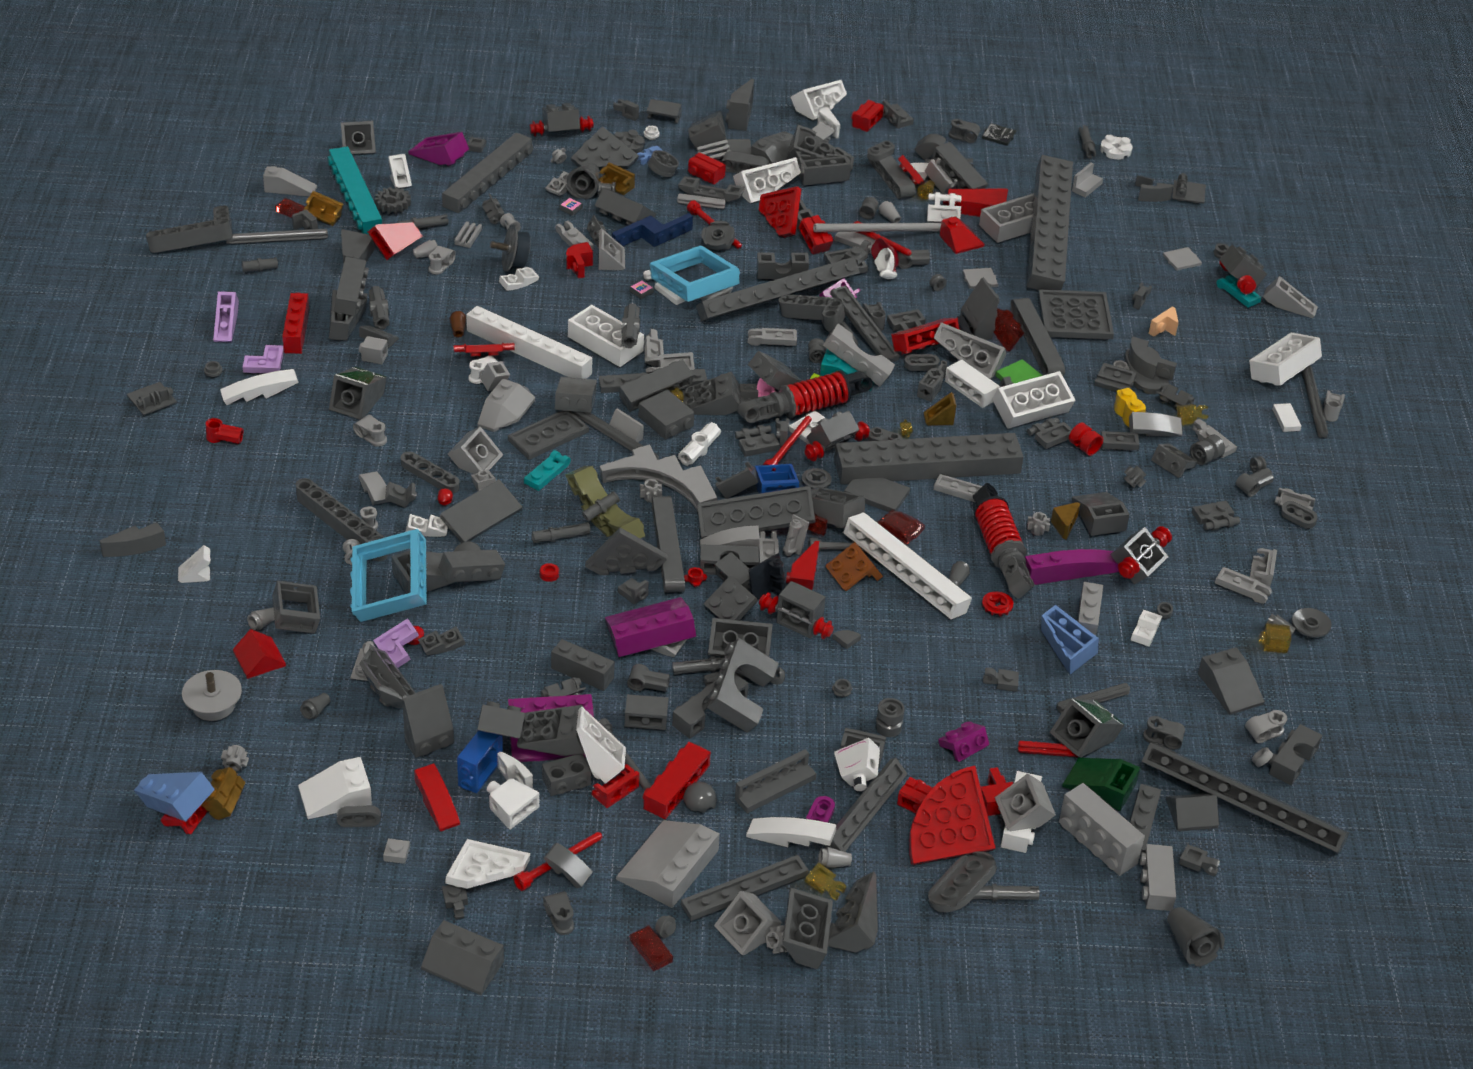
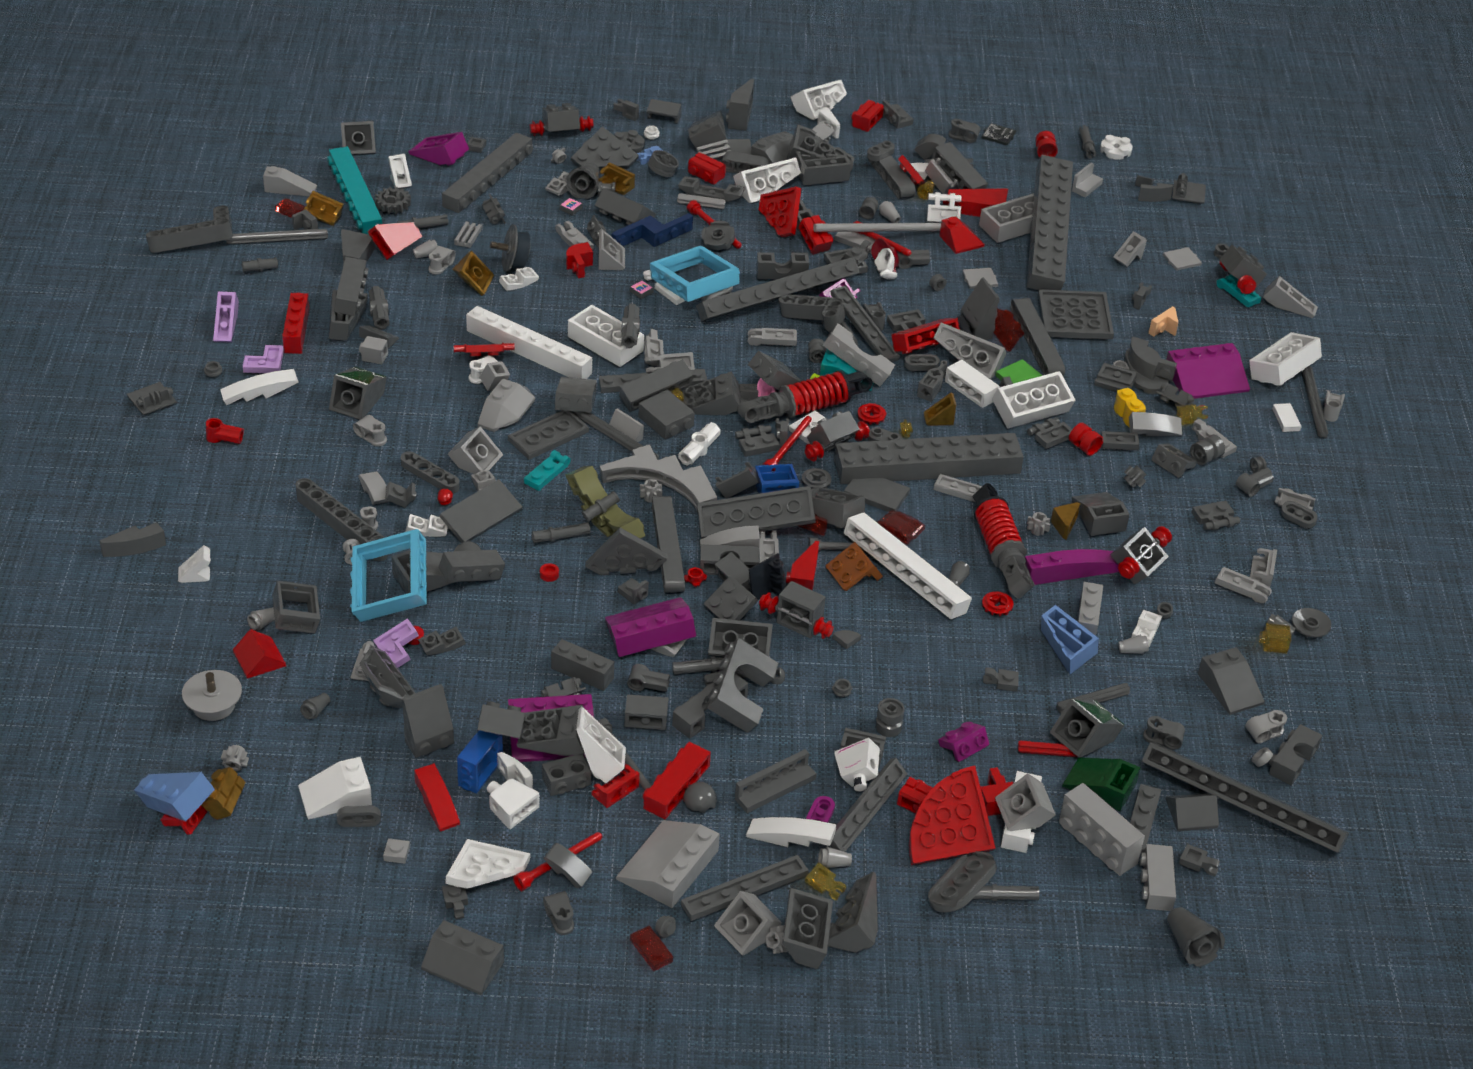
(458, 323): reddish brown cone -> none
(474, 273): none -> pearl gold slope
(509, 218): light grey bush -> none
(795, 536): light grey hinge -> none
(865, 410): none -> red gear
(1046, 144): none -> red wheel
(1132, 248): none -> light grey slope
(1134, 645): none -> light grey cone
(1209, 370): none -> magenta slope

